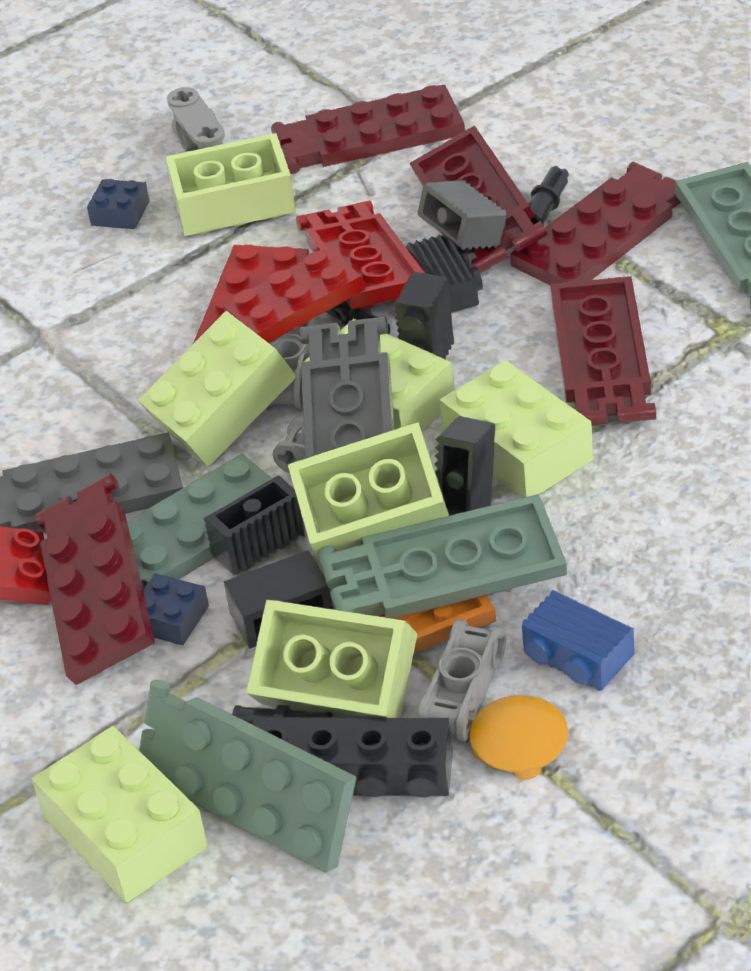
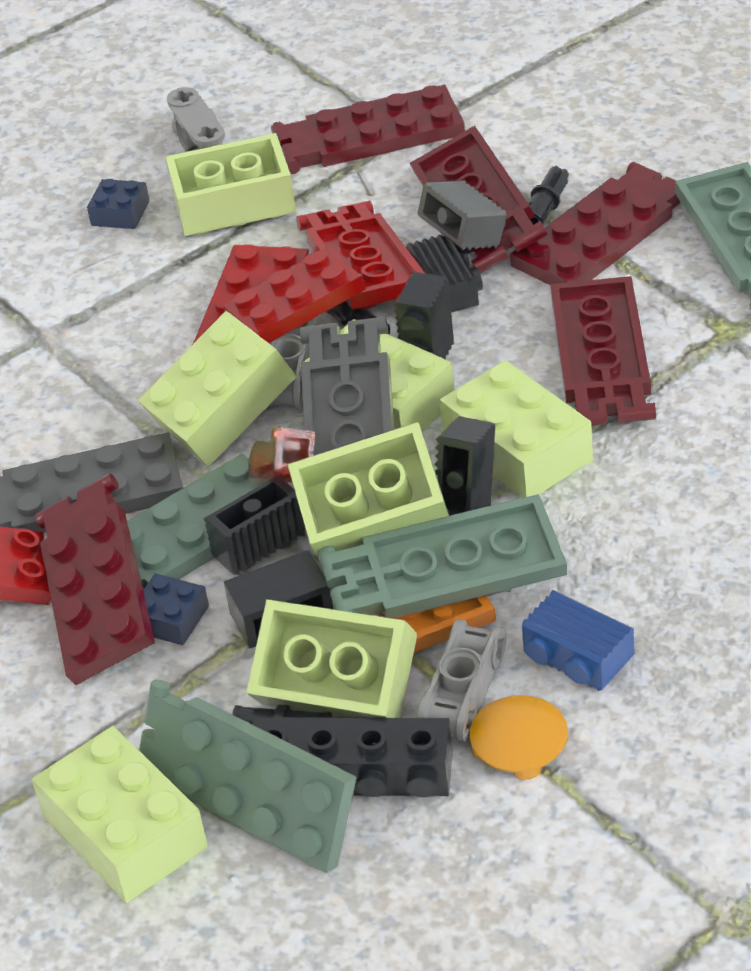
(285, 447): none -> clear red leg

